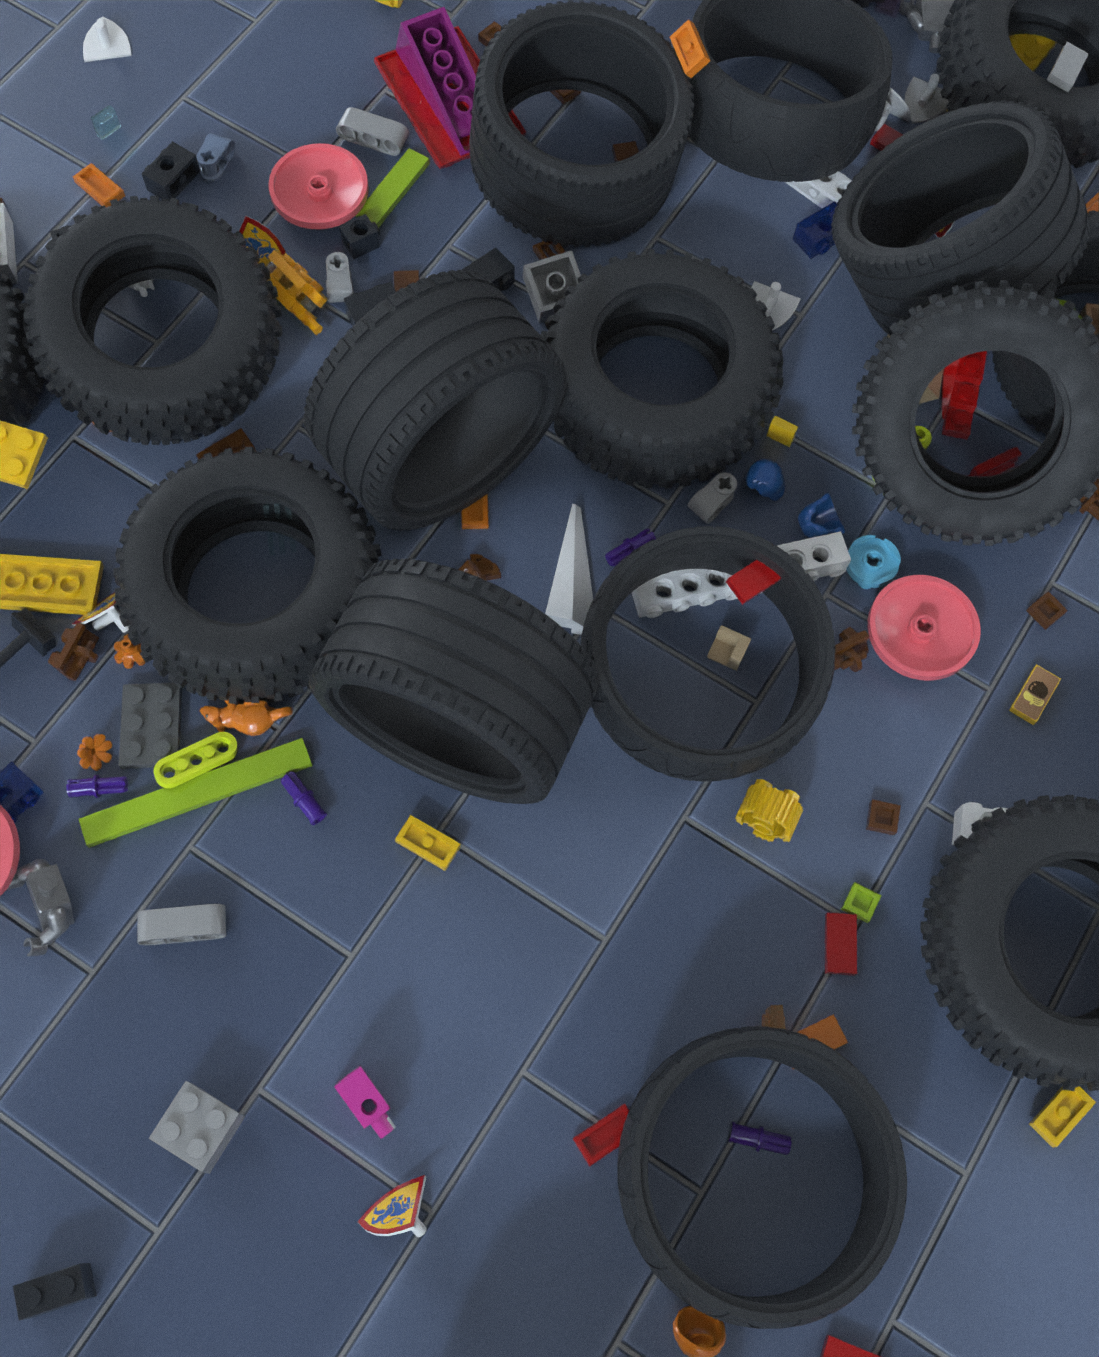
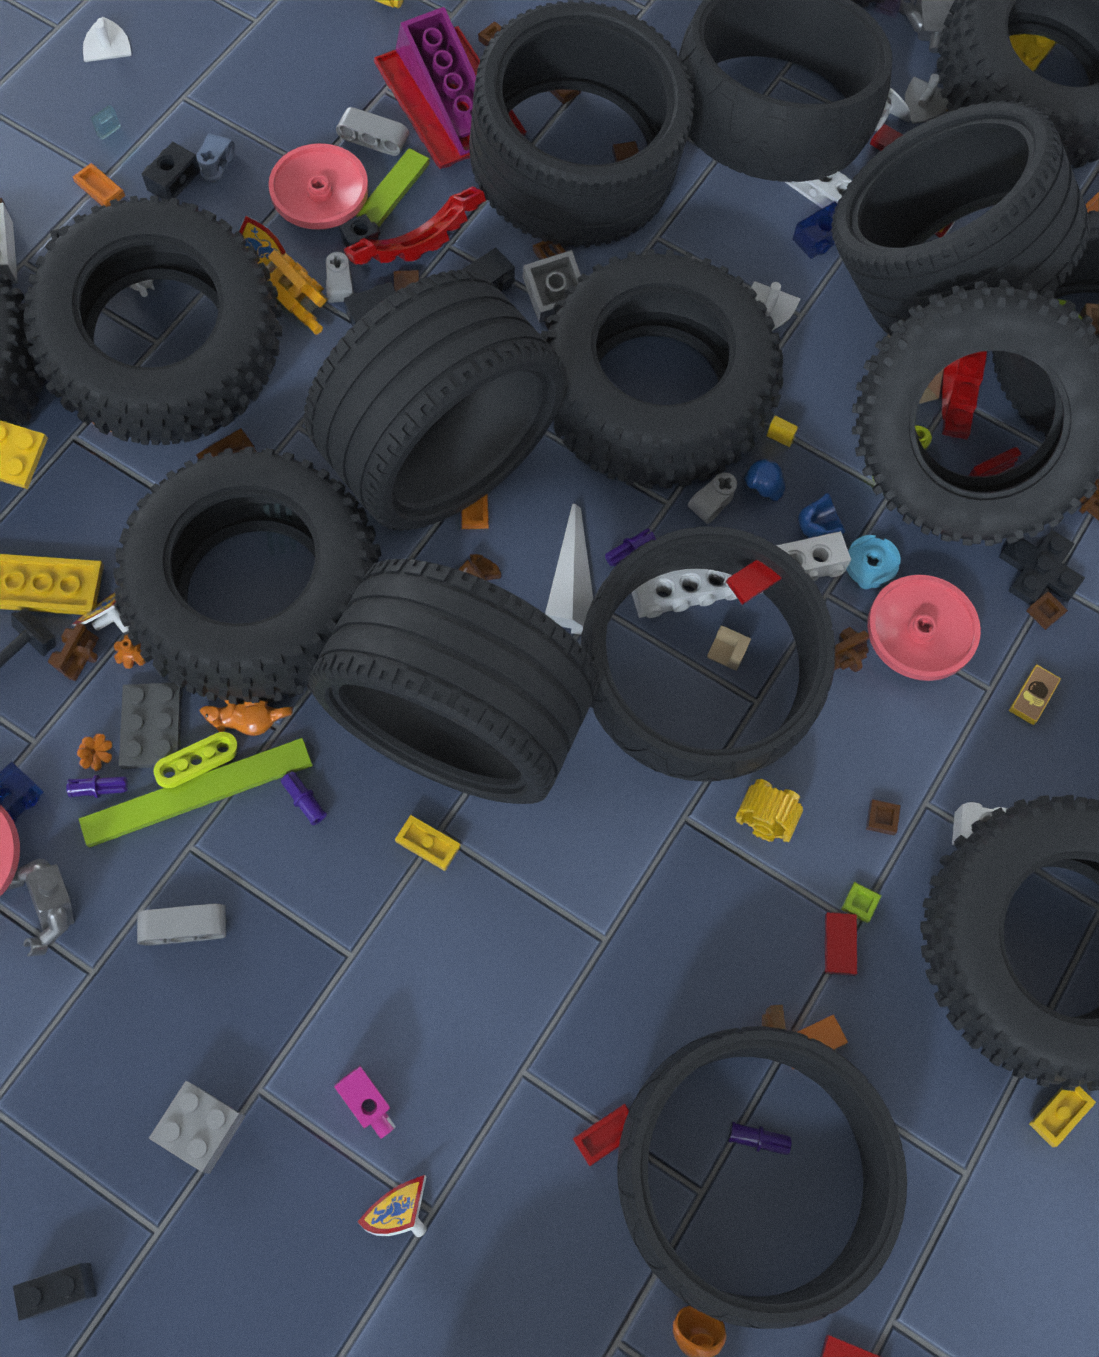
(424, 238): none -> red piece
(689, 48): orange plate -> none
(1042, 568): none -> black plate
(1067, 66): light grey tile -> none

